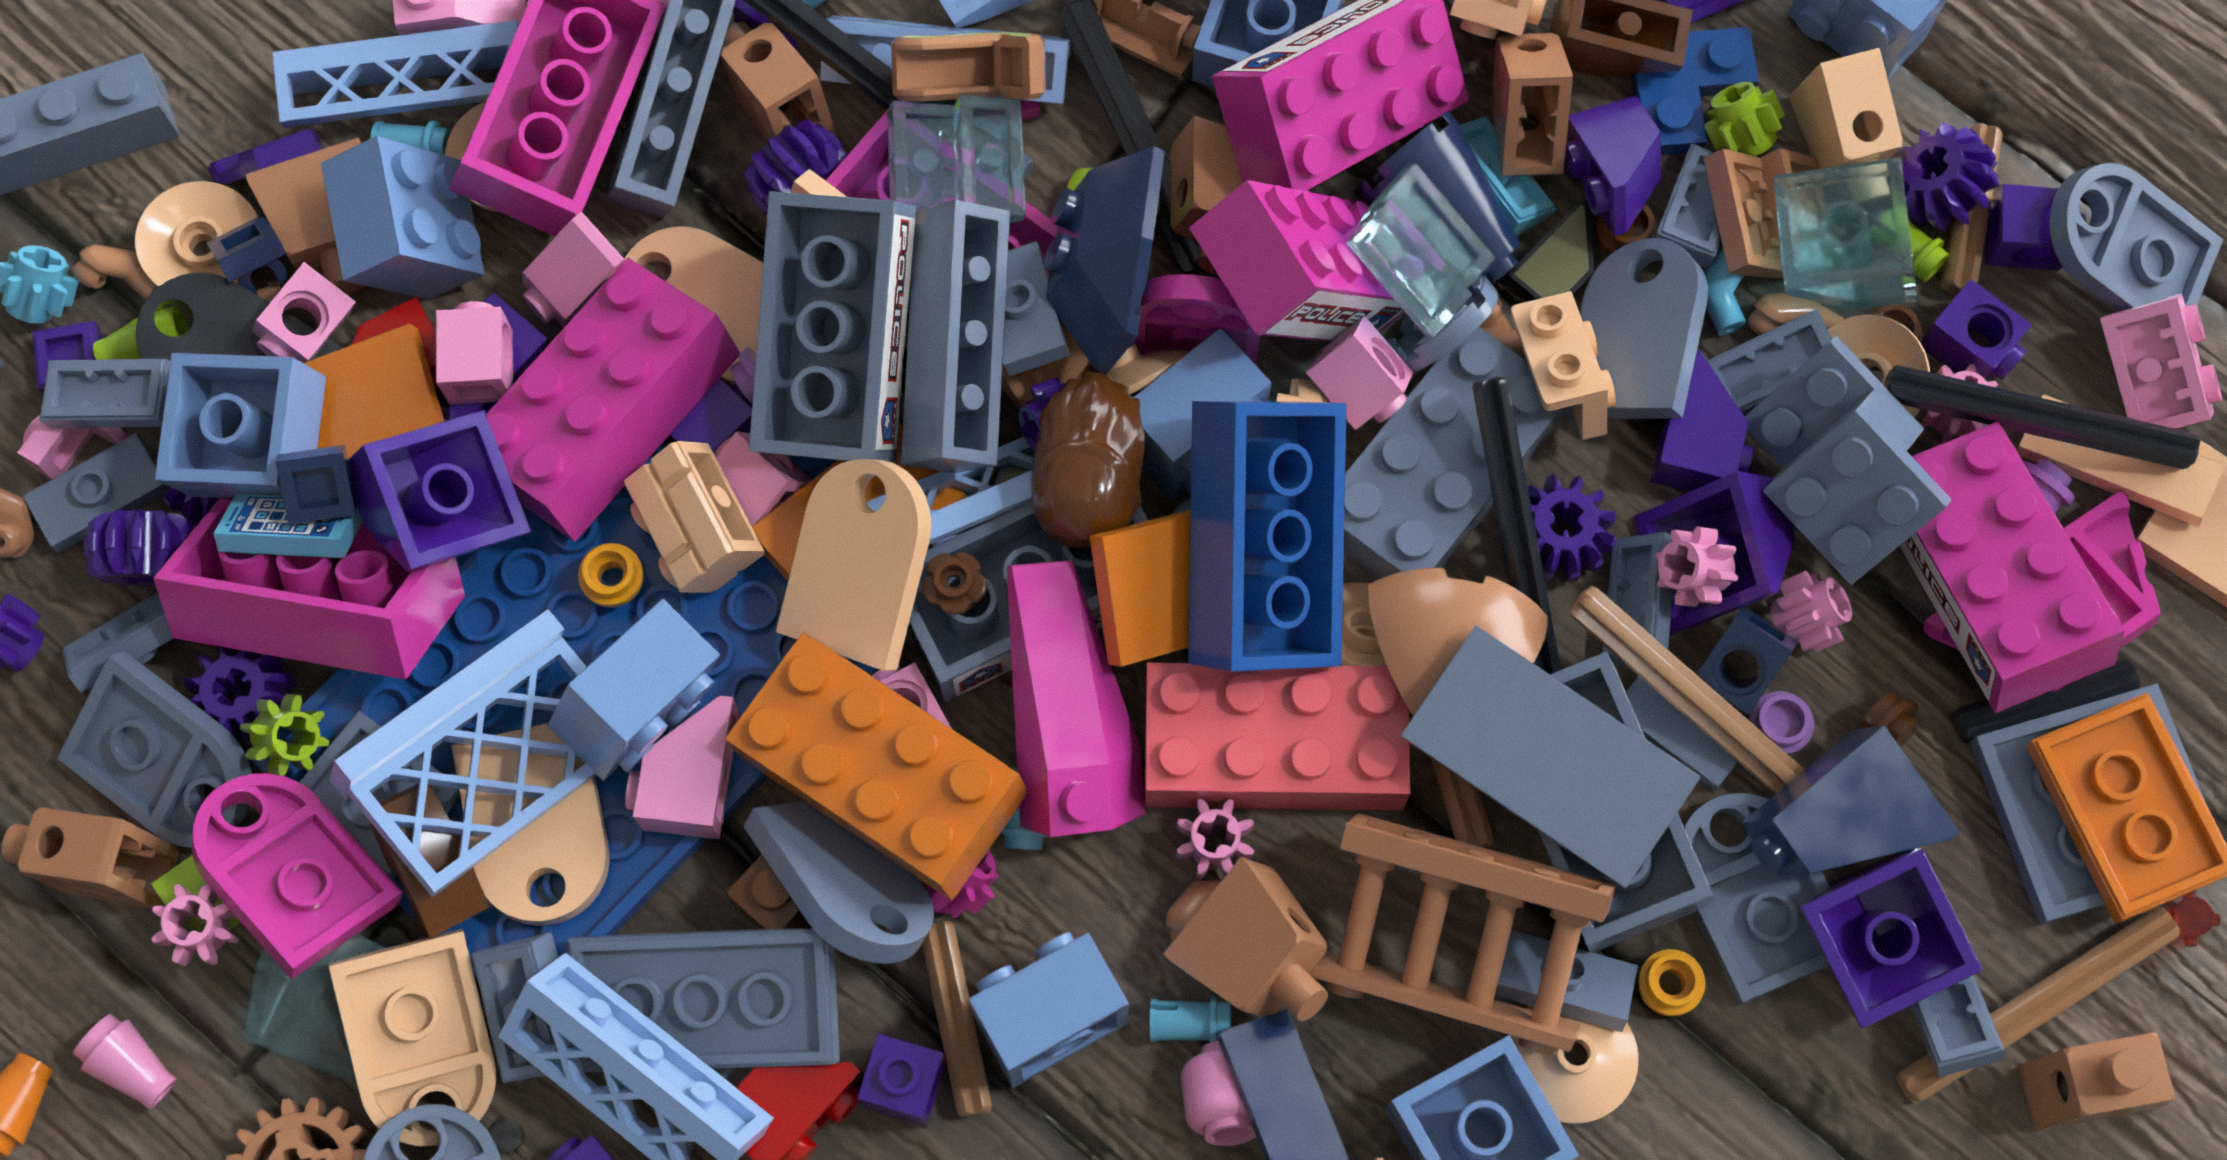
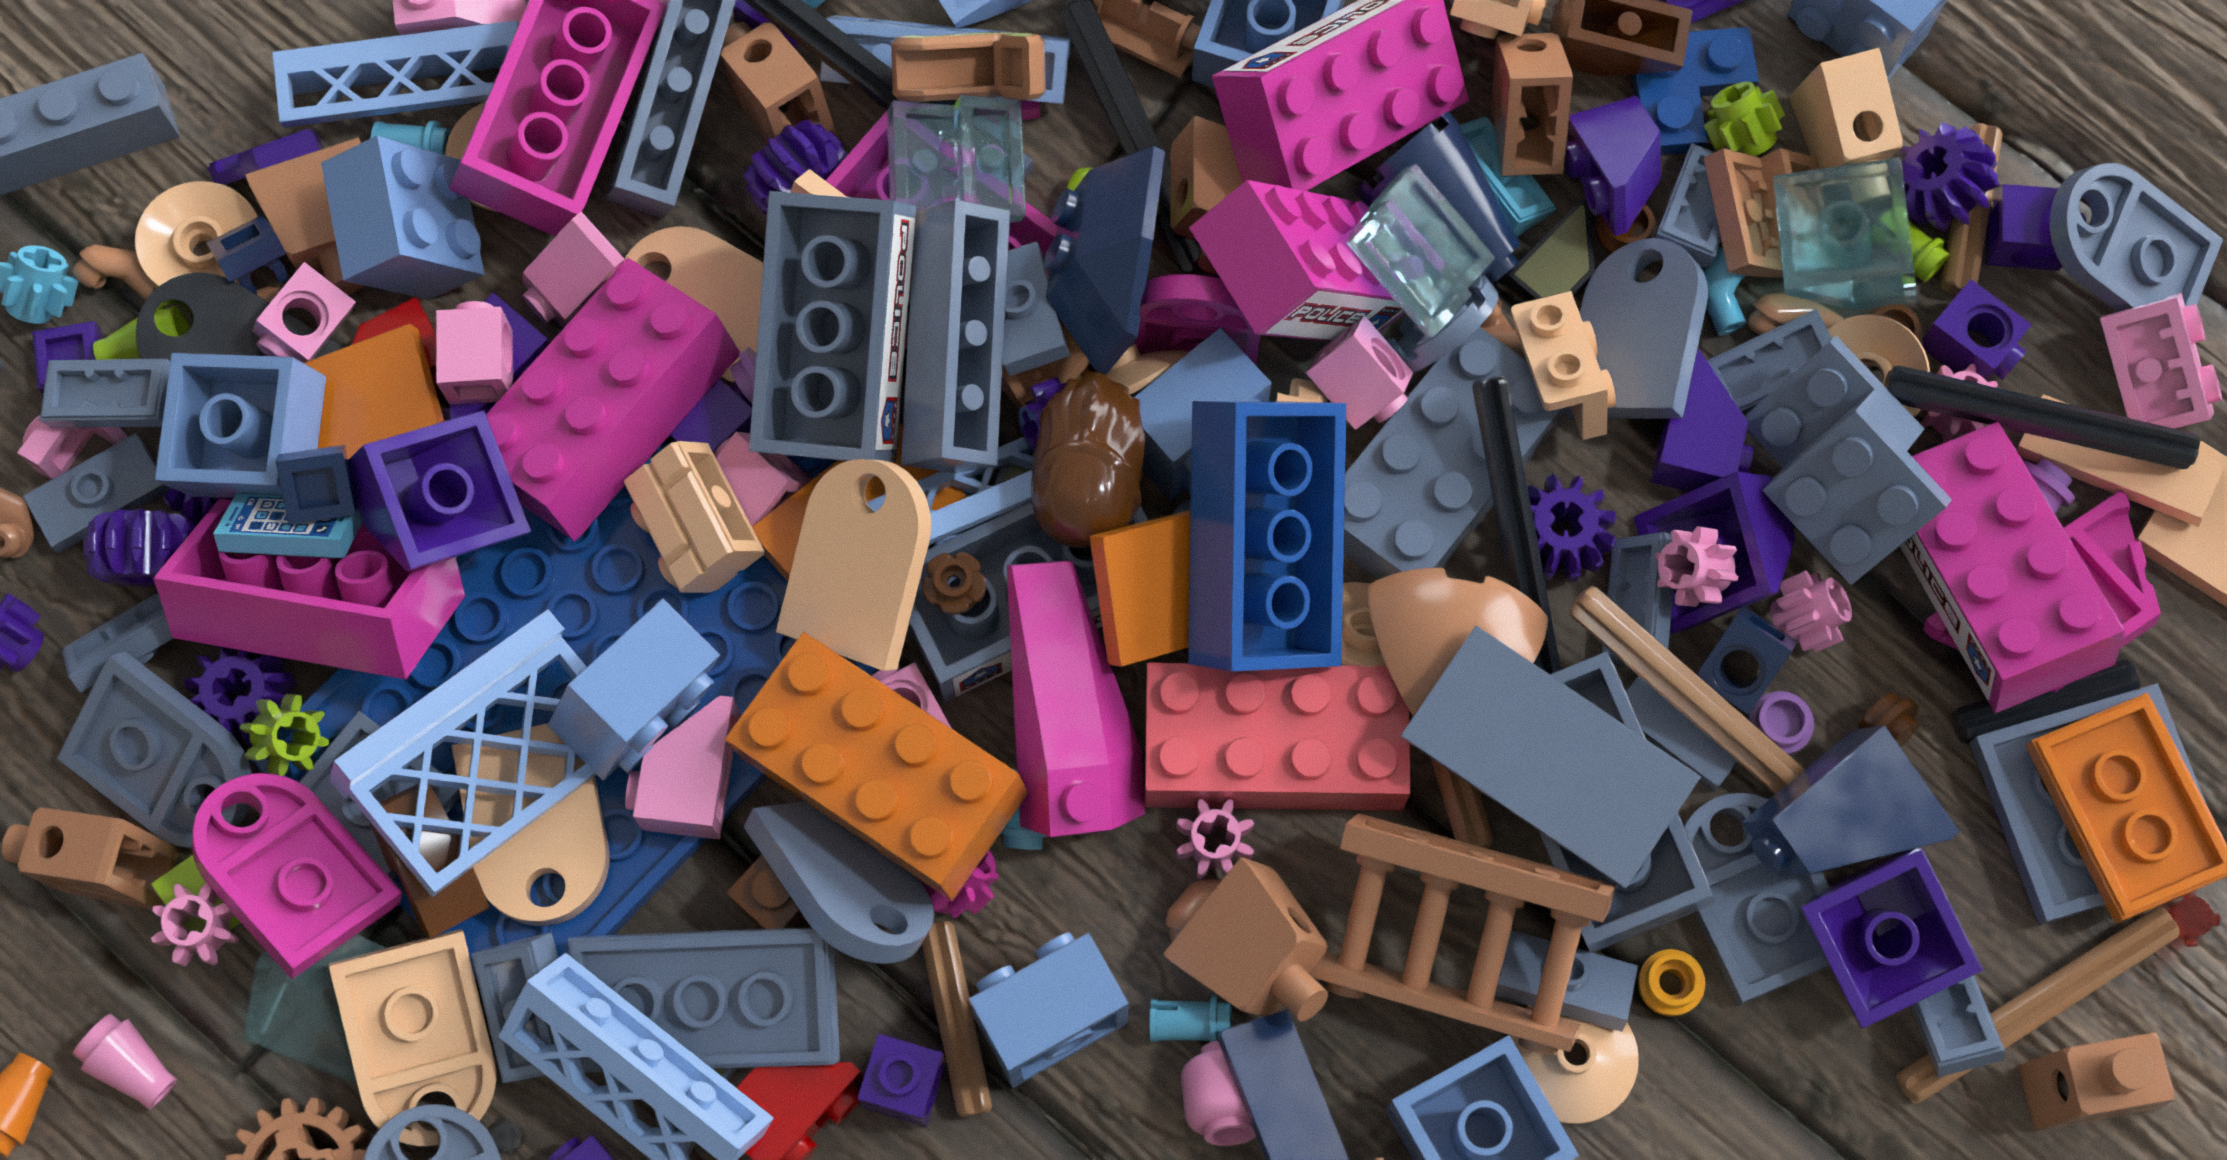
(604, 558): light orange plate -> none

